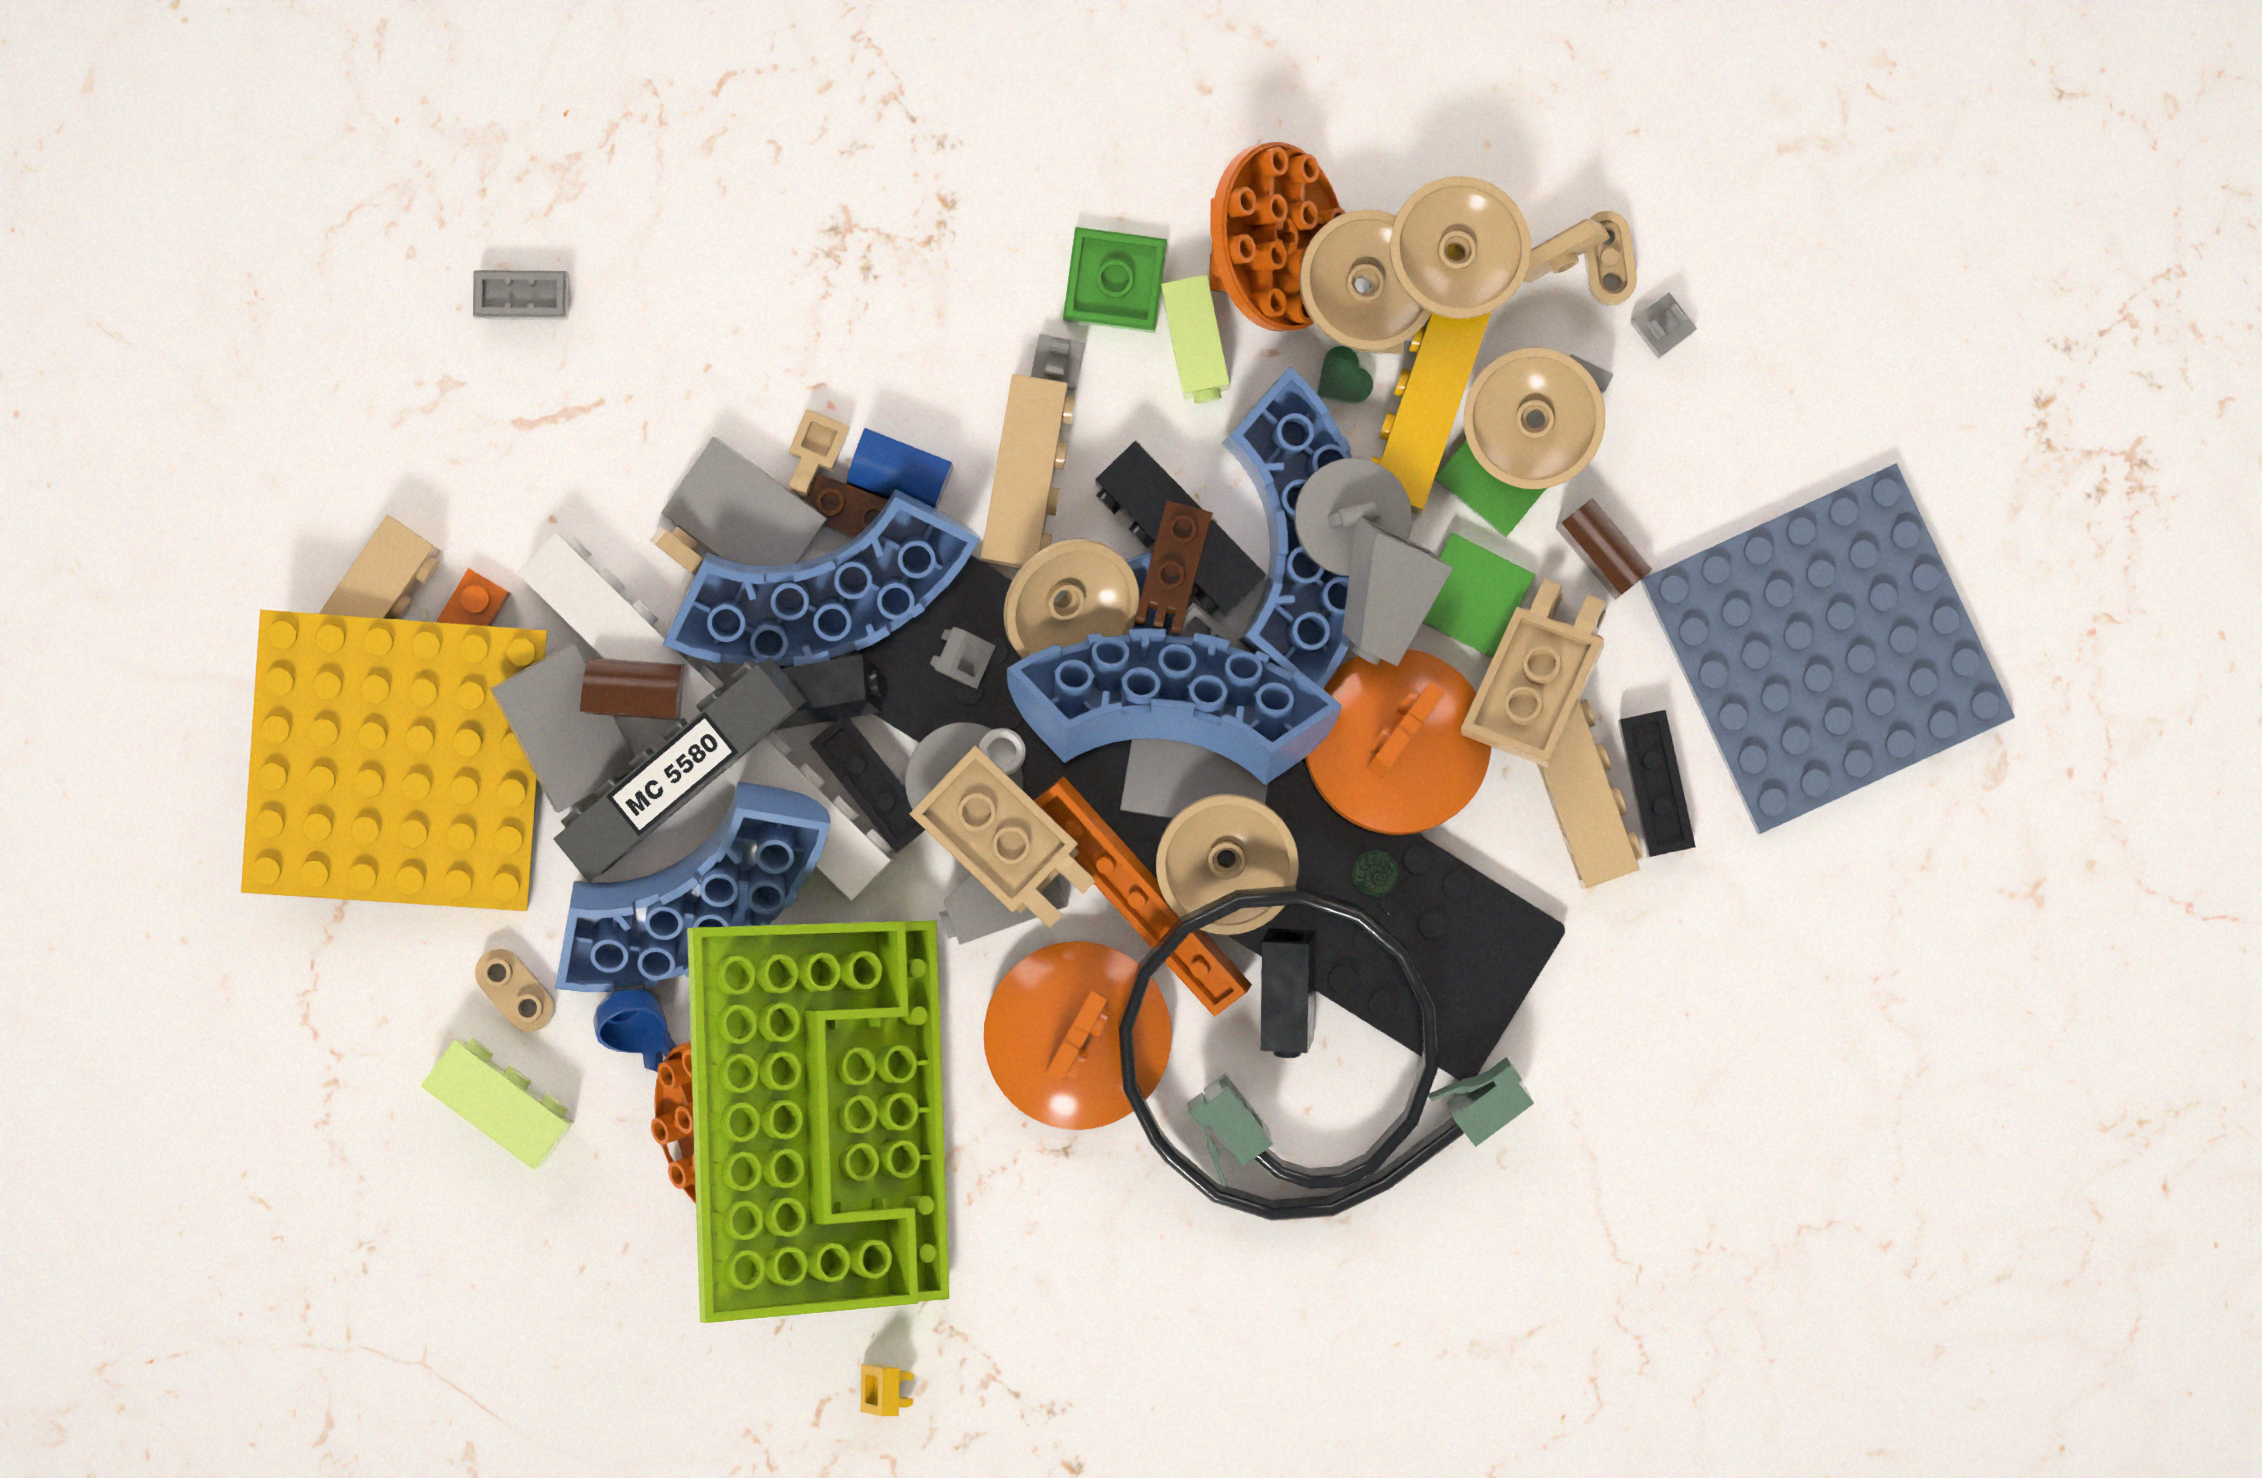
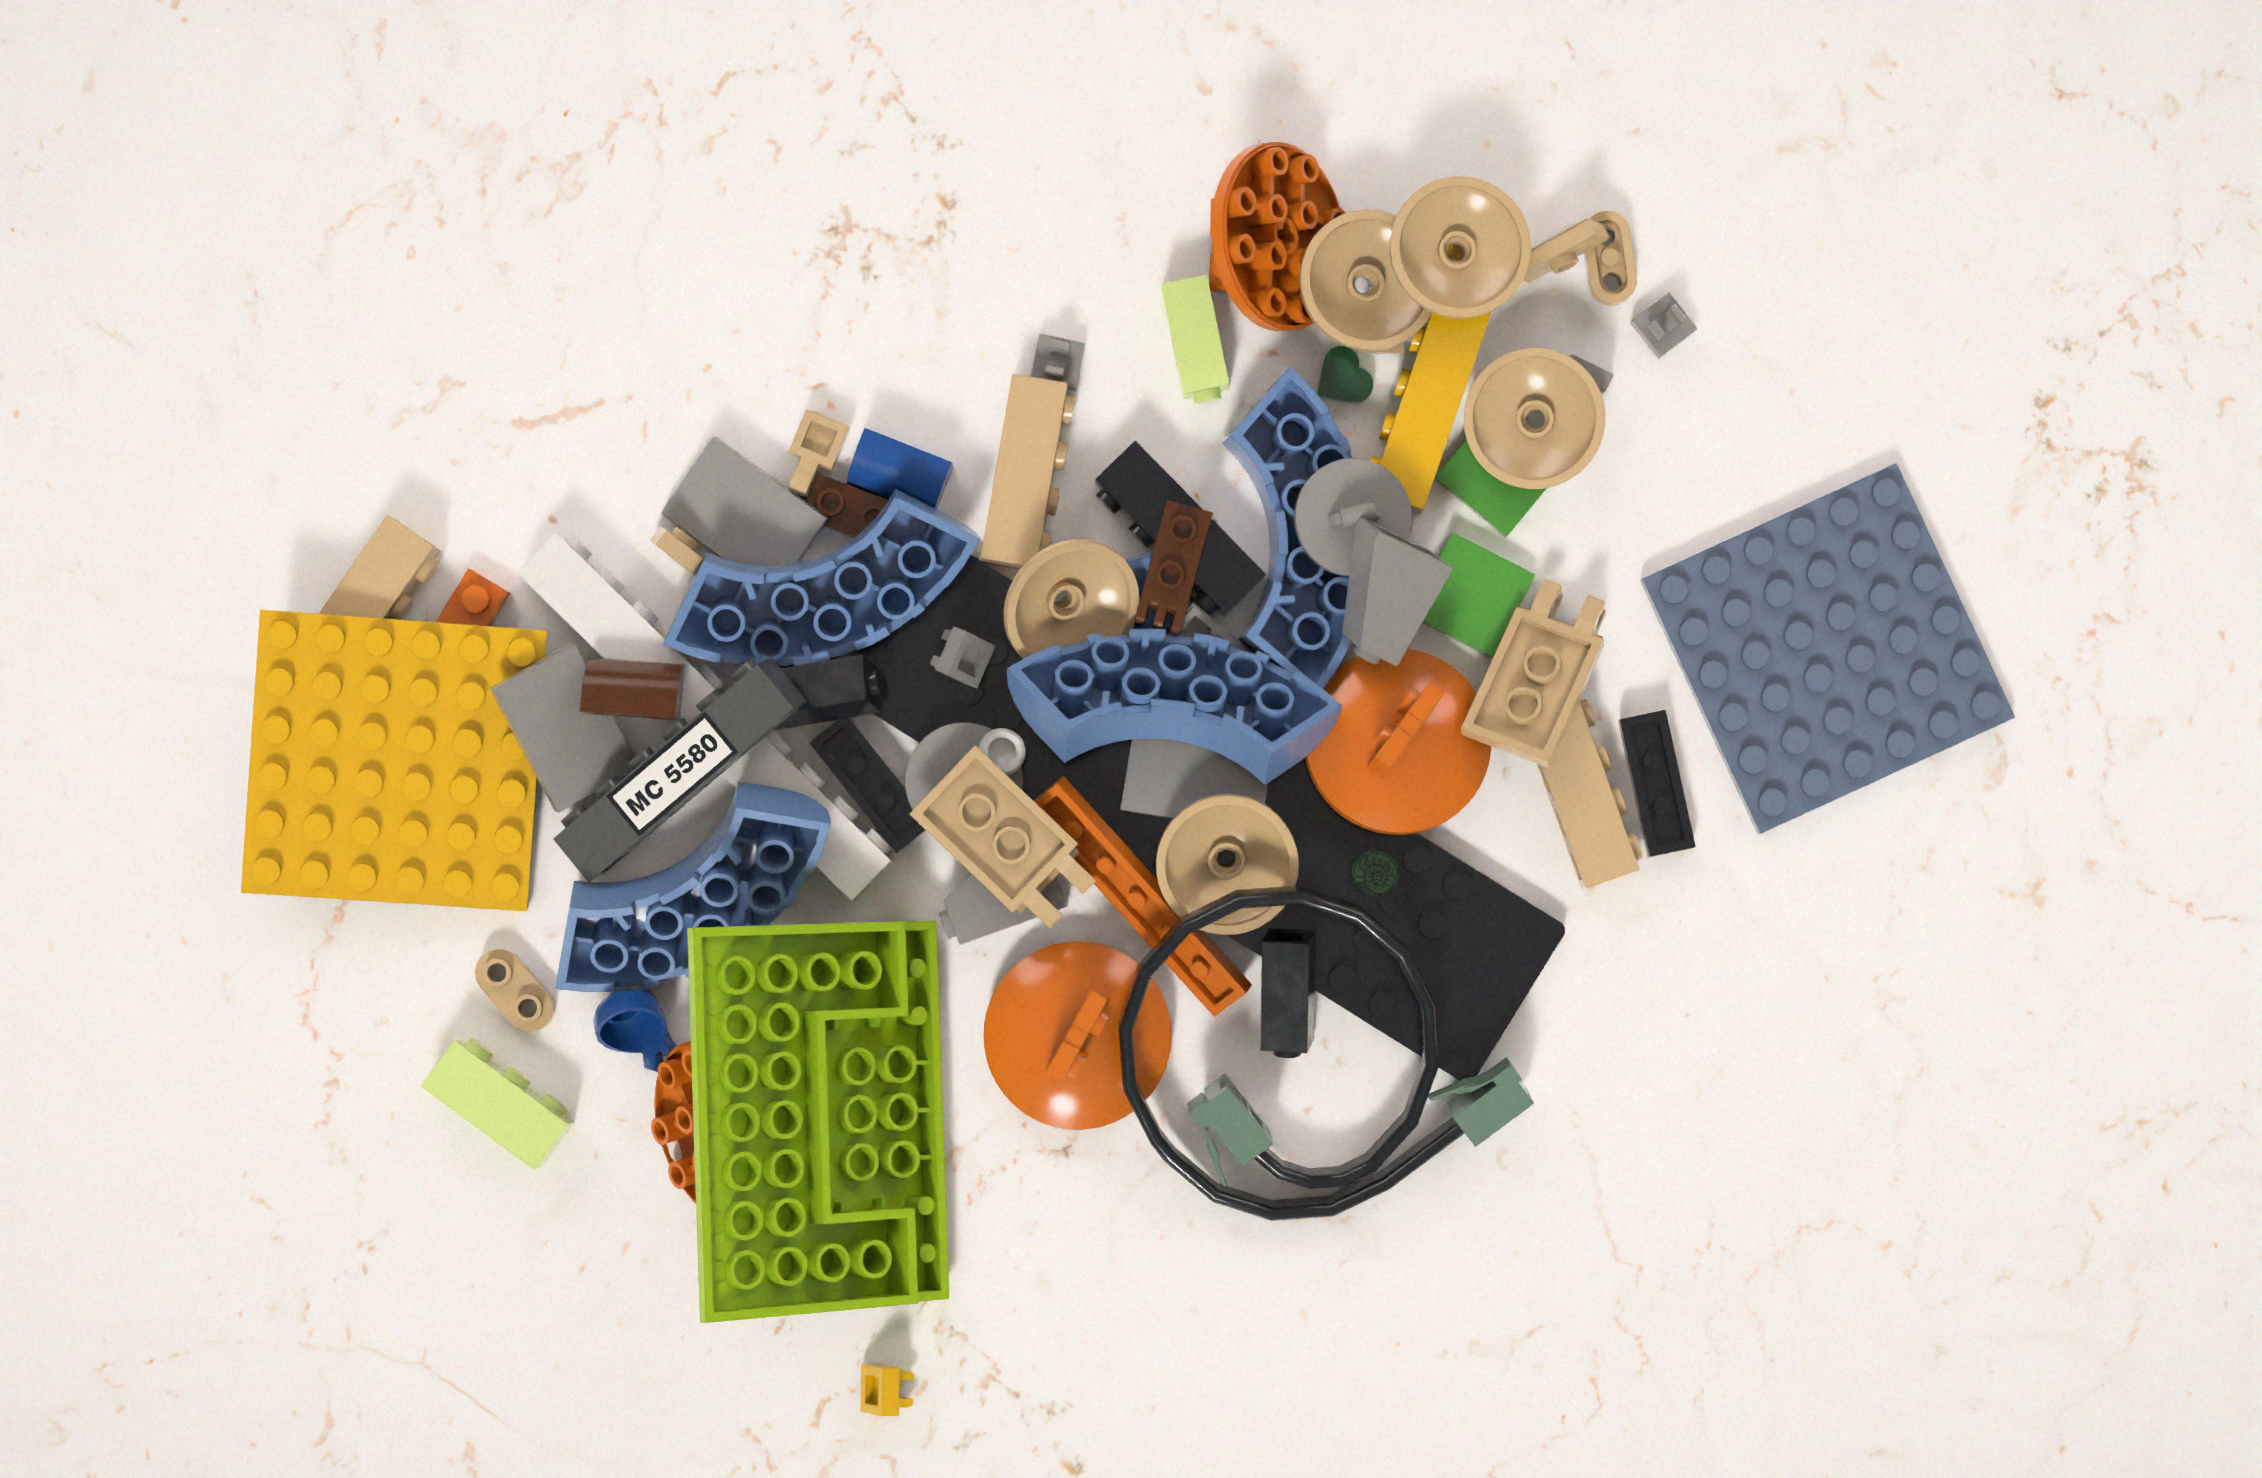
(520, 295): light grey plate -> none
(1114, 279): bright green tile -> none
(1603, 548): reddish brown brick -> none

